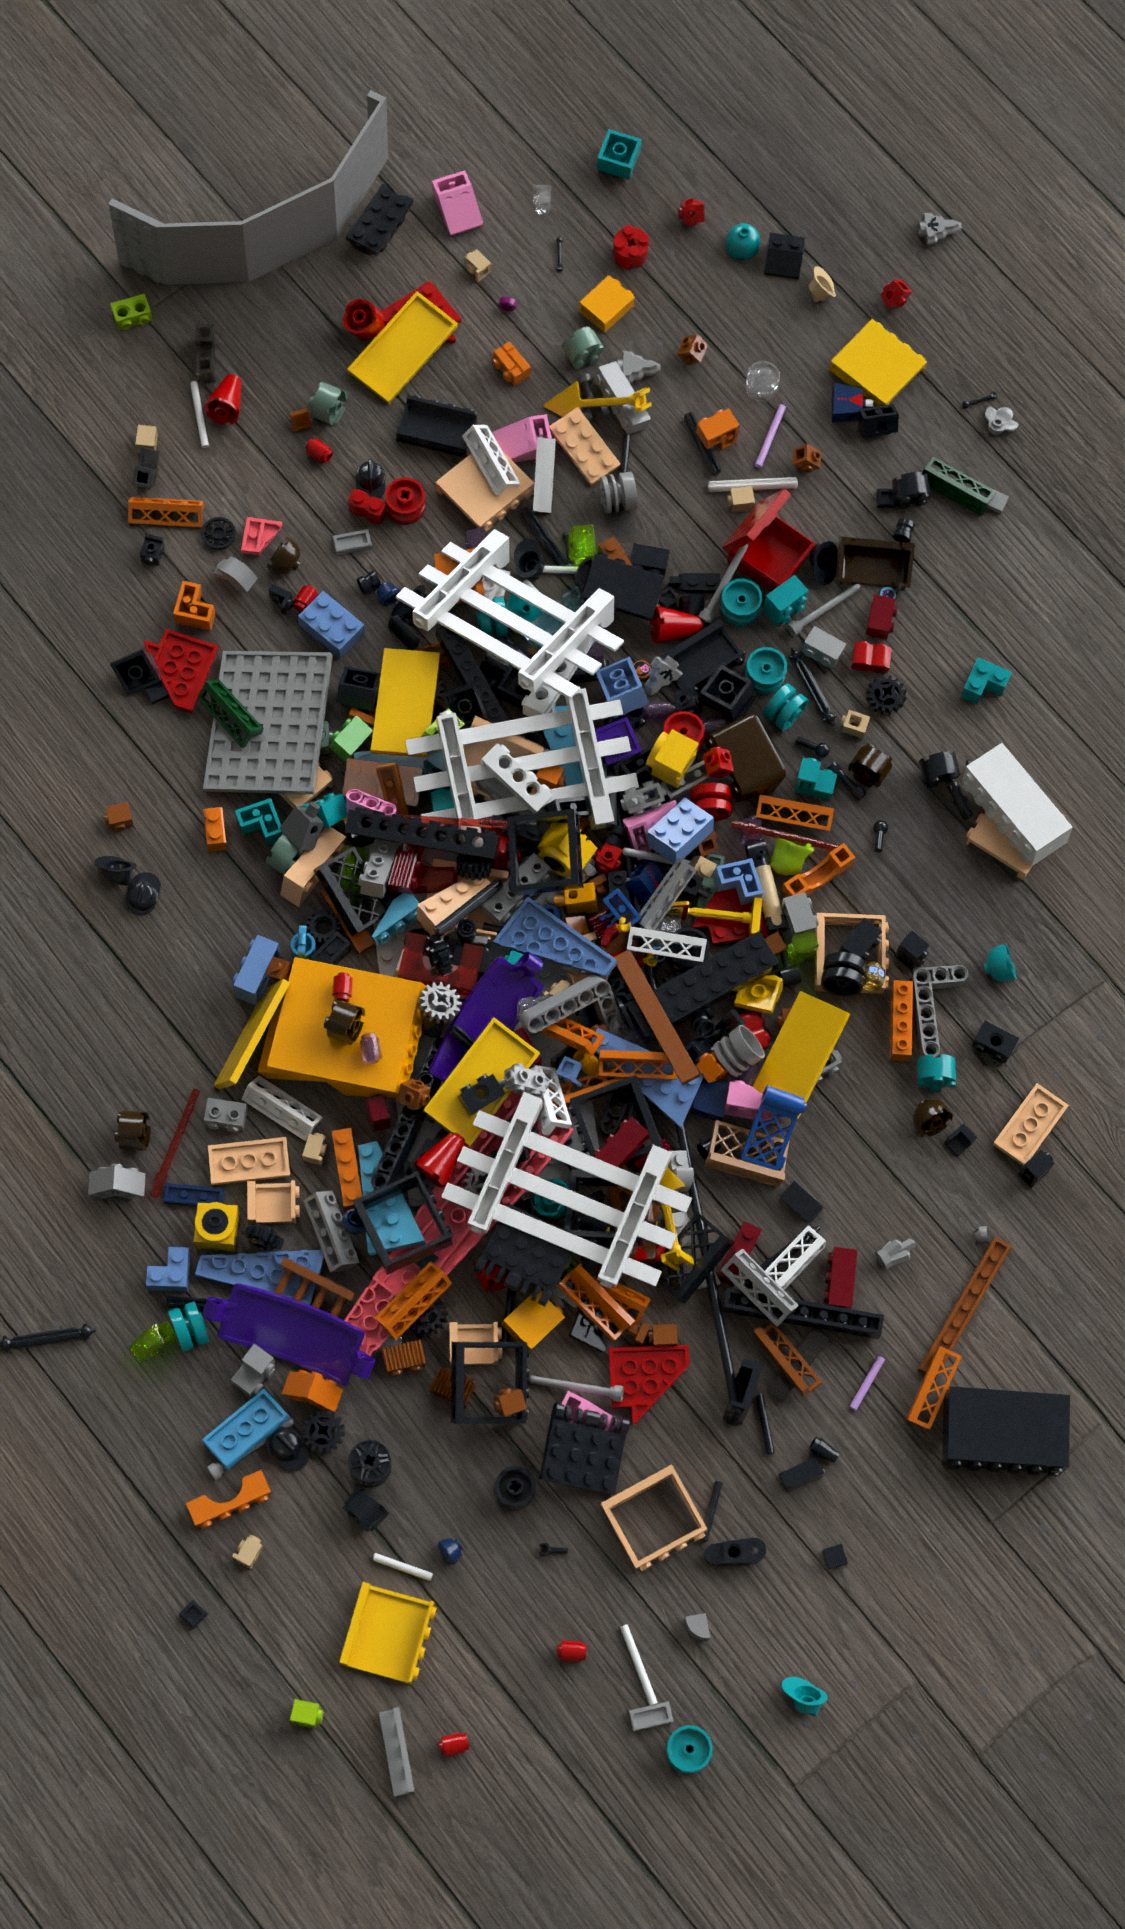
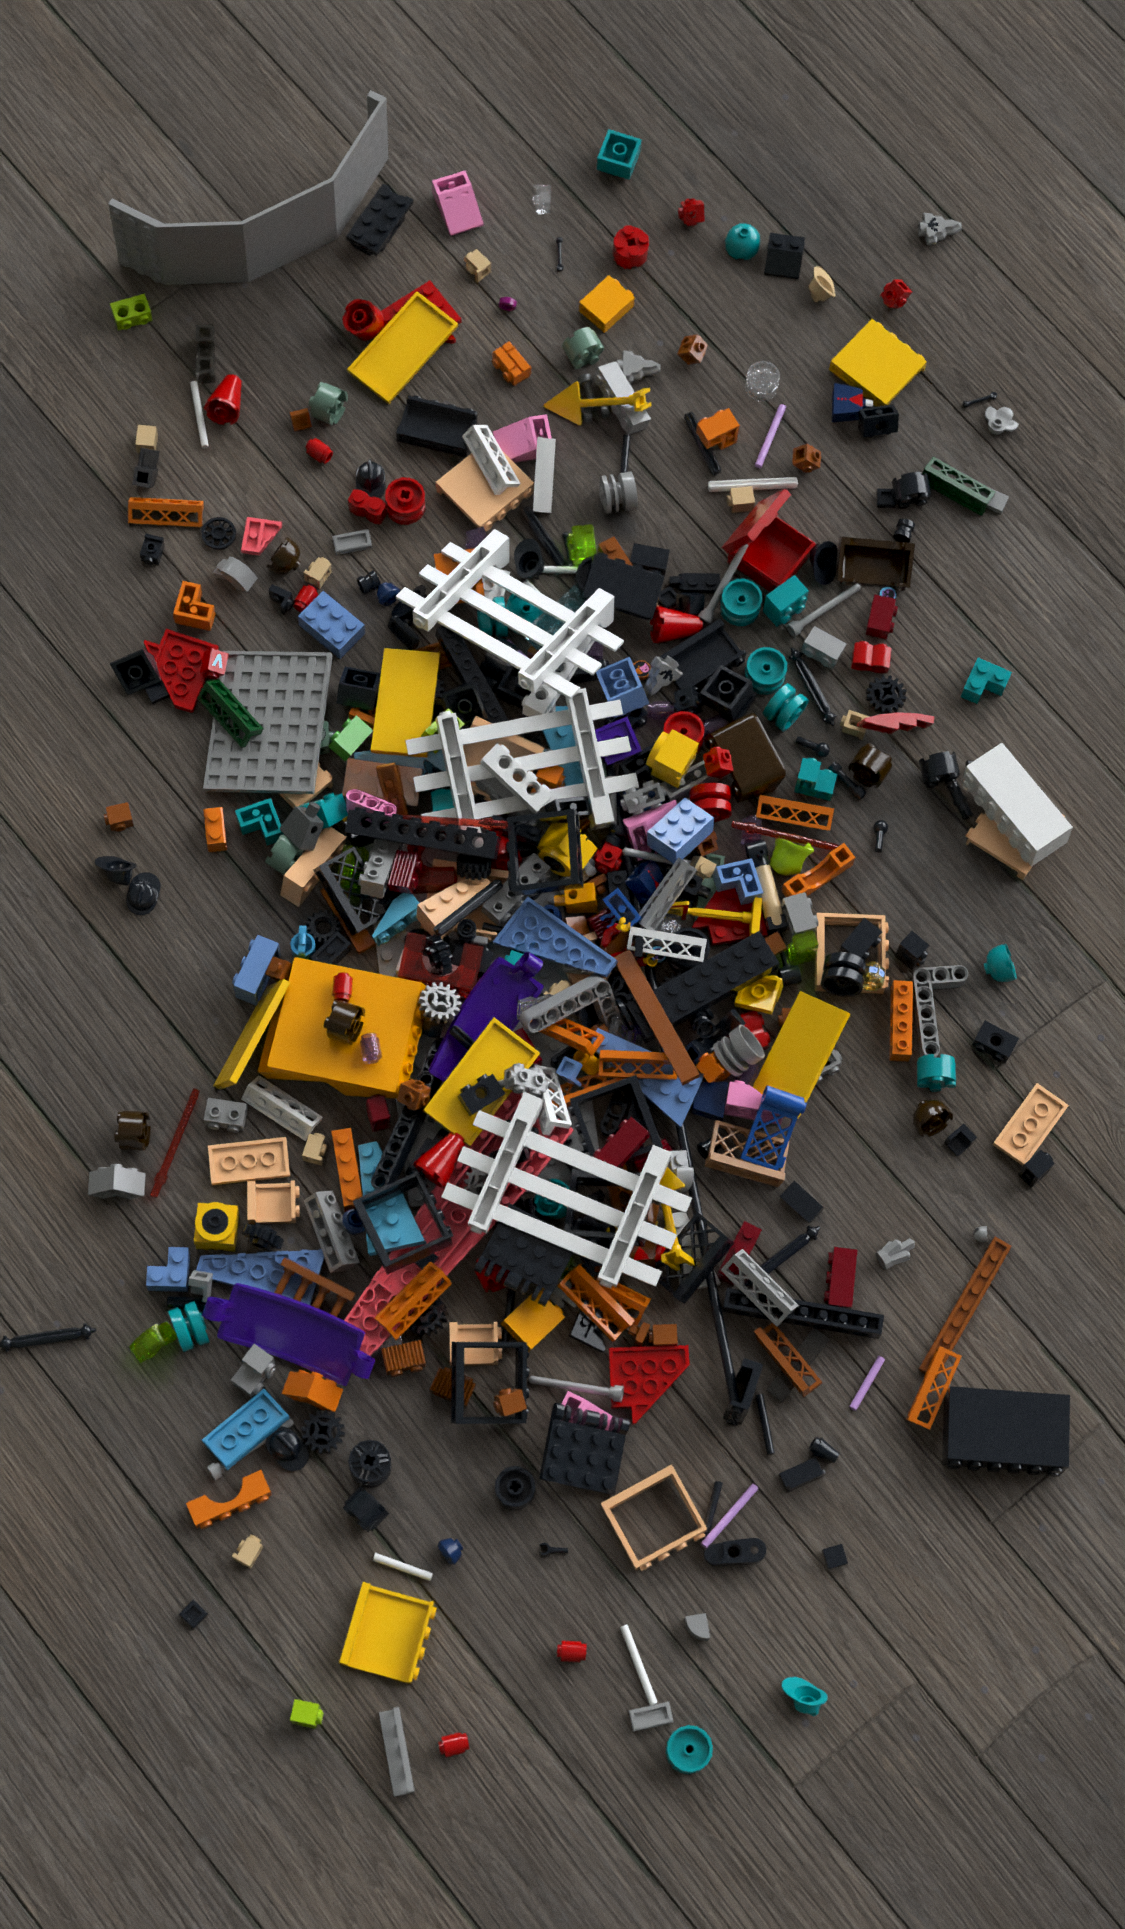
(191, 1195): dark blue tile -> none
(201, 1283): none -> light grey panel
(214, 663): none -> brick
(318, 572): none -> tan brick
(584, 446): light nougat plate -> none
(639, 947): none -> black tile
(729, 1515): none -> lavender bar
(799, 1263): white fence -> none
(892, 722): none -> slope

